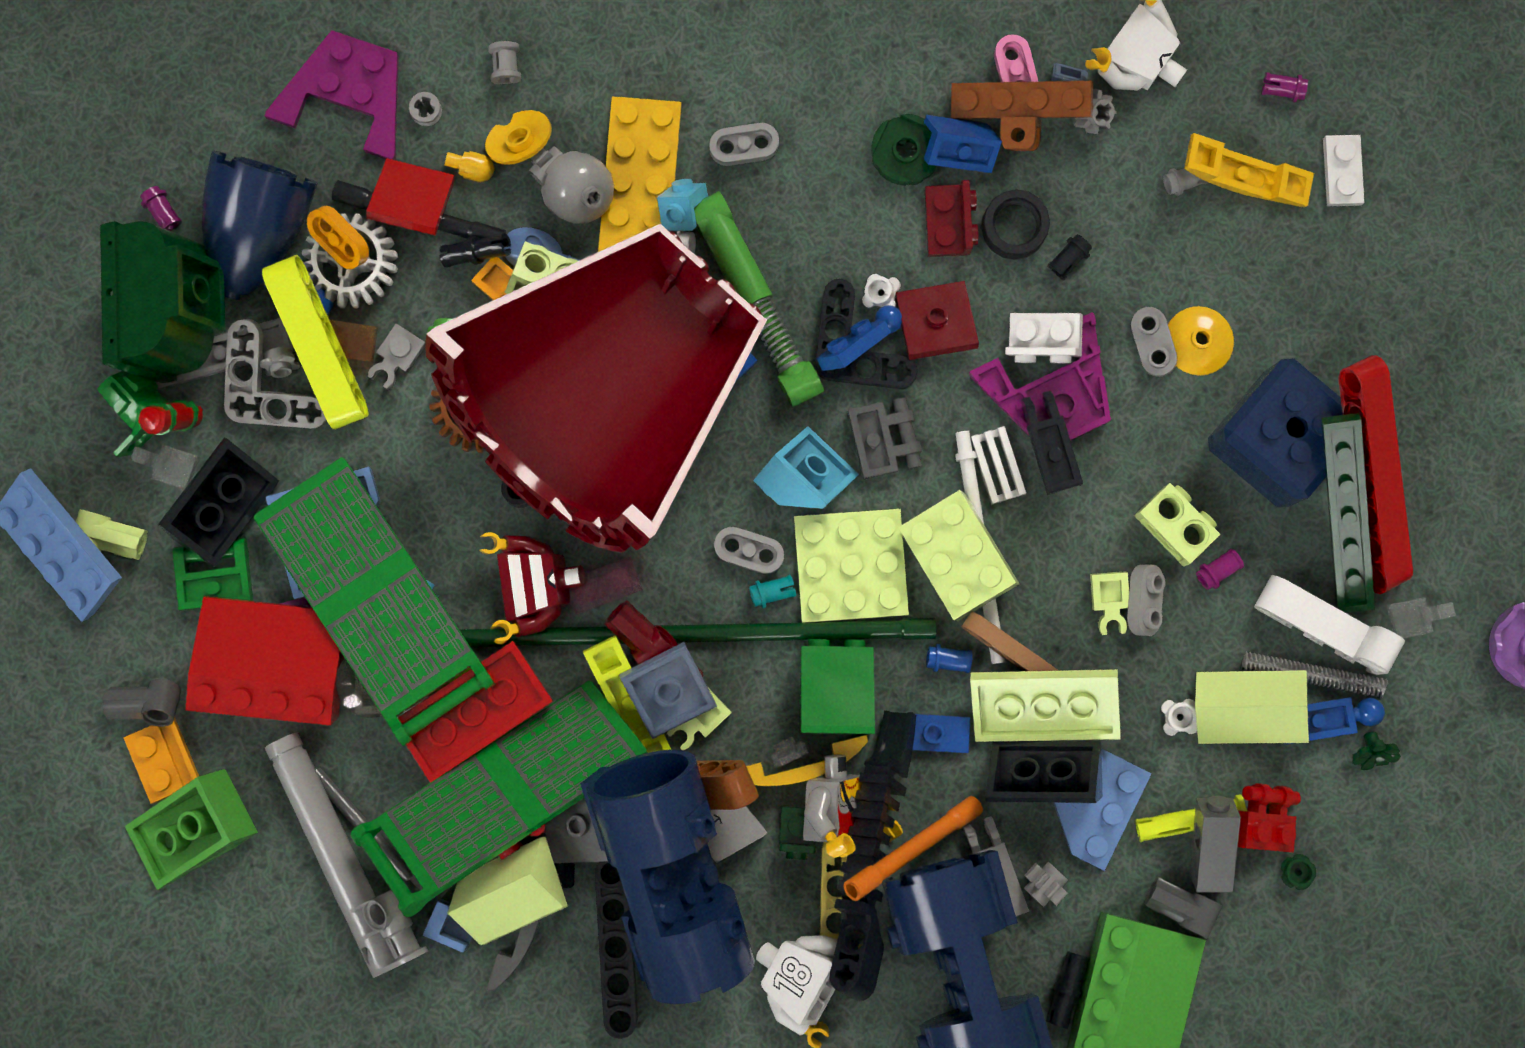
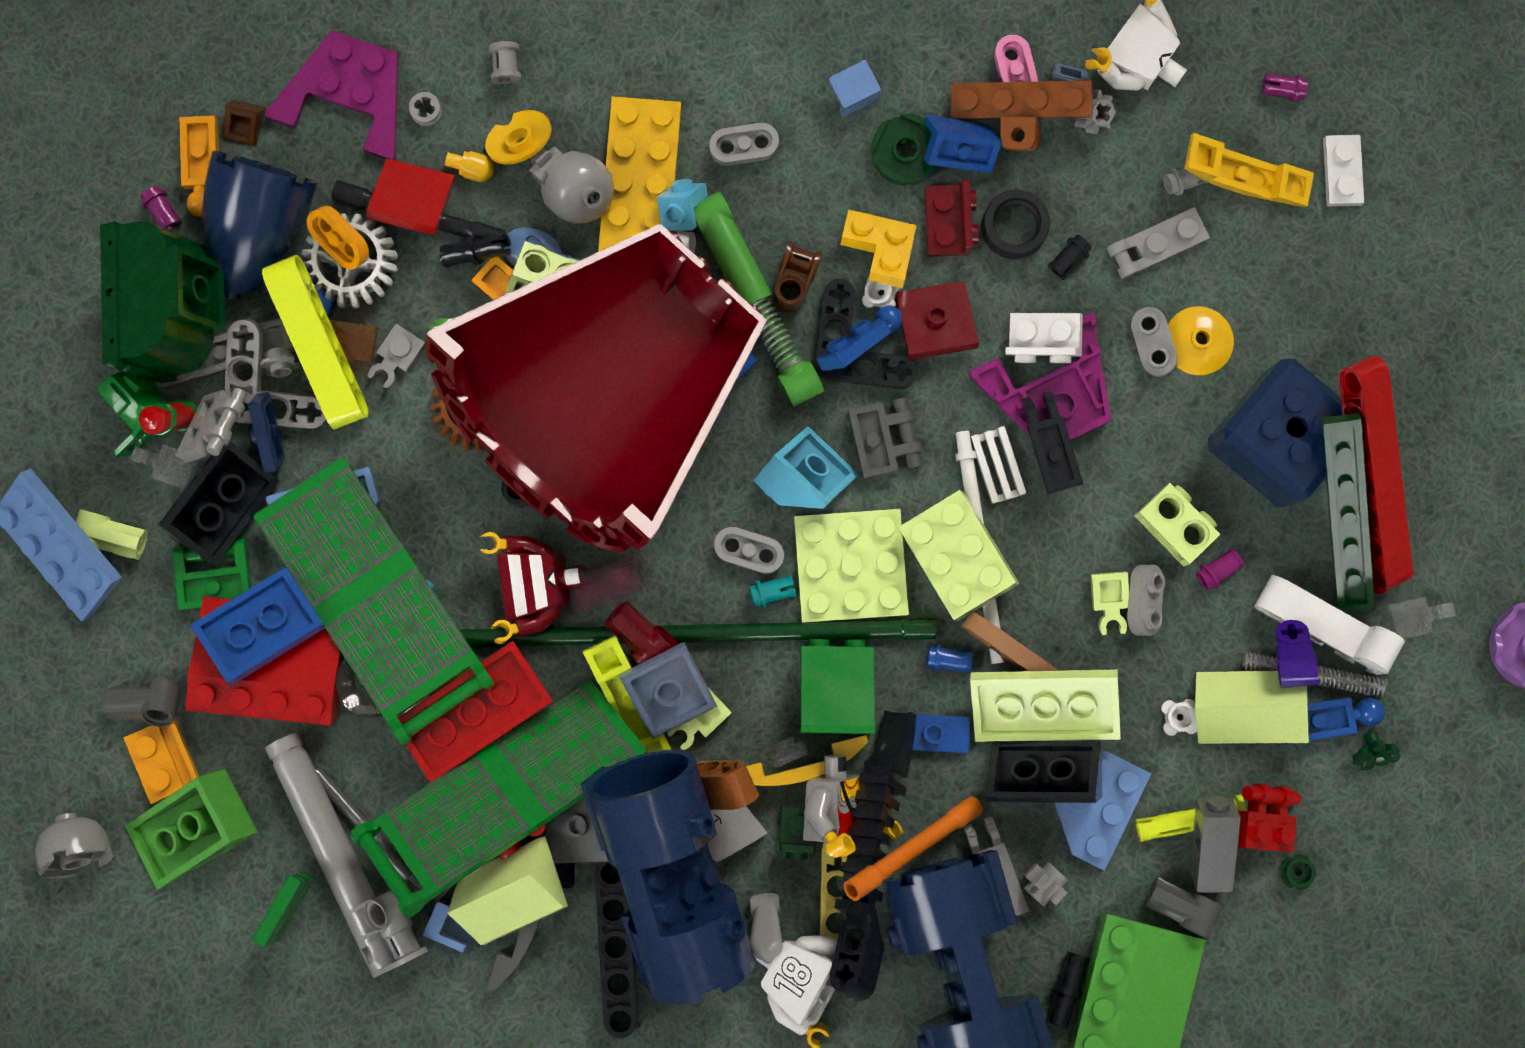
(68, 846): none -> light grey cylinder
(197, 142): none -> light orange plate
(212, 425): none -> light grey plate
(242, 122): none -> reddish brown slope
(257, 626): none -> blue plate
(265, 431): none -> dark blue plate
(282, 909): none -> green tile
(765, 930): none -> light grey piece
(796, 271): none -> reddish brown piece
(855, 88): none -> medium blue panel
(887, 239): none -> yellow plate
(1159, 242): none -> light grey plate
(1295, 655): none -> dark purple piece

